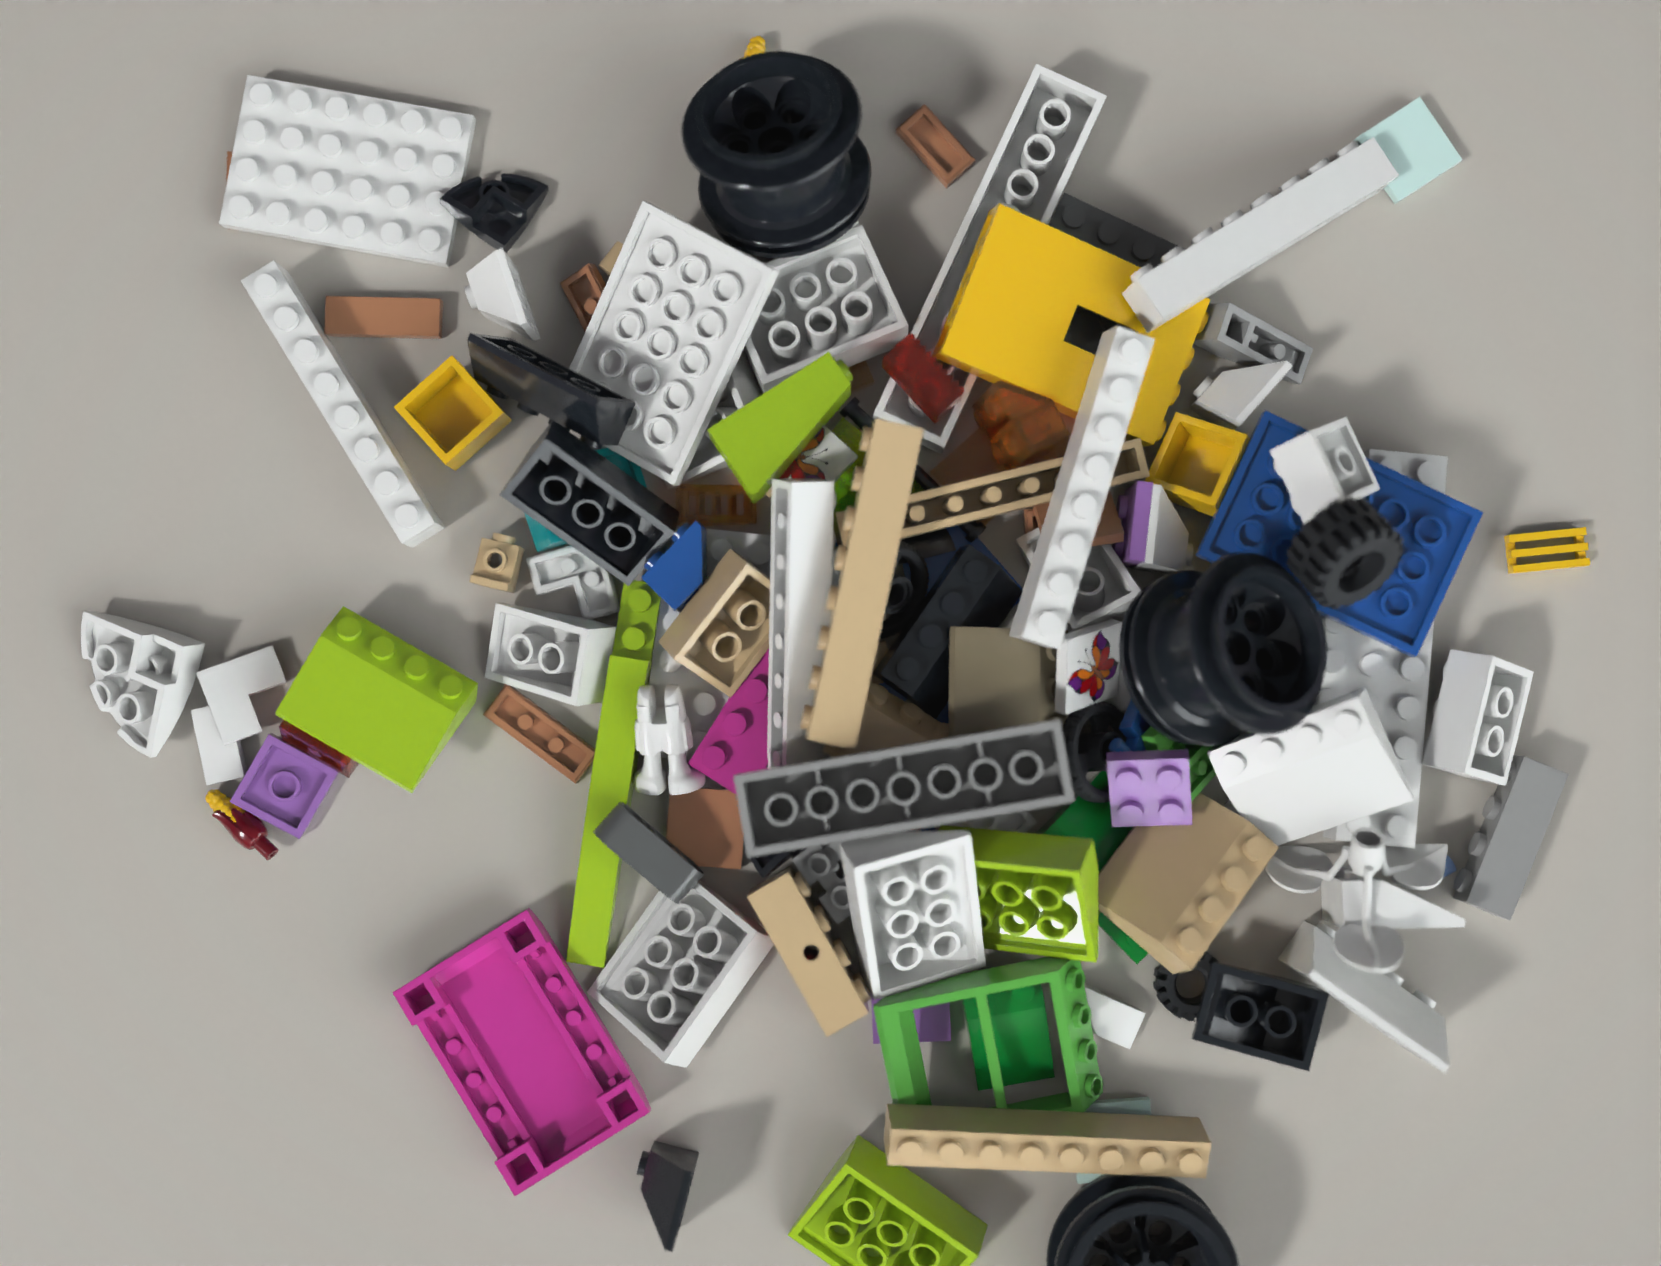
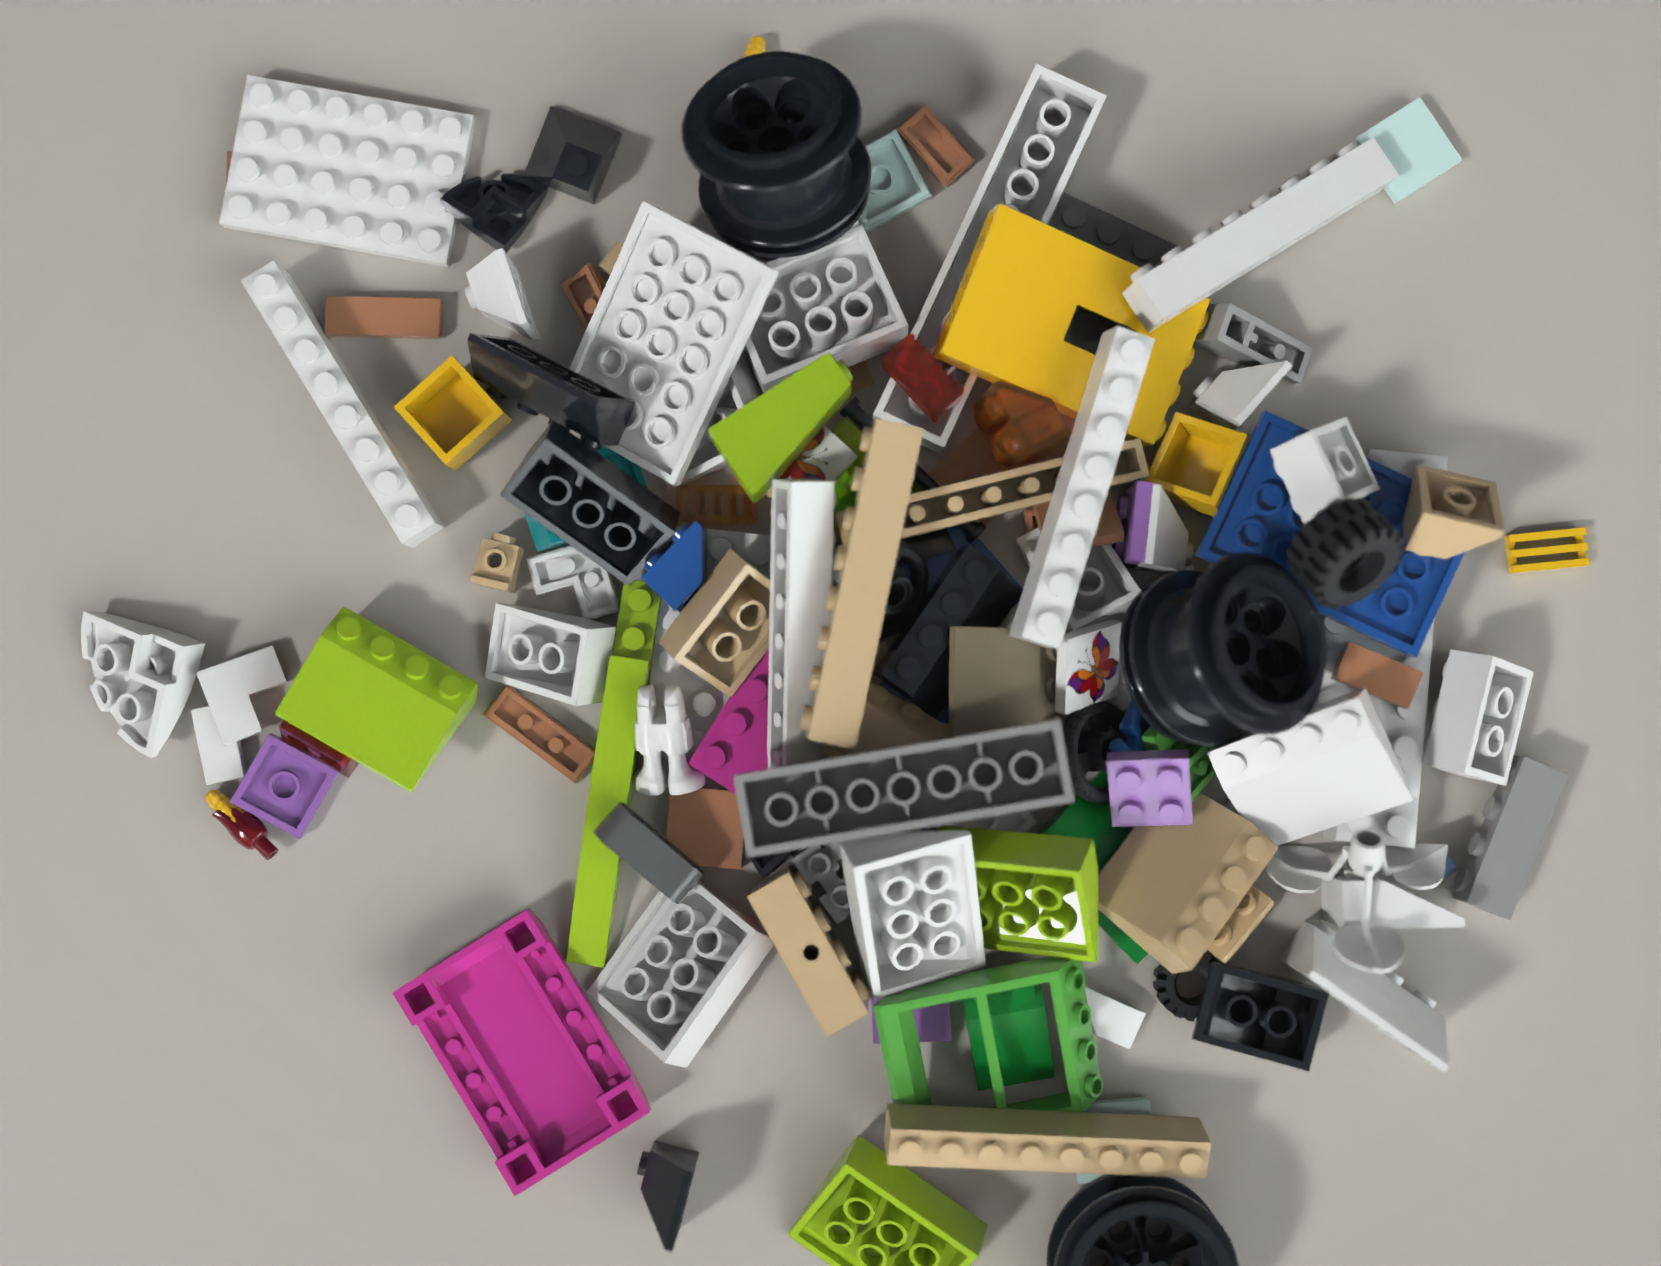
(573, 154): none -> black slope
(894, 182): none -> light aqua tile
(1241, 924): none -> tan bracket
(1378, 674): none -> nougat tile
(1450, 513): none -> tan slope

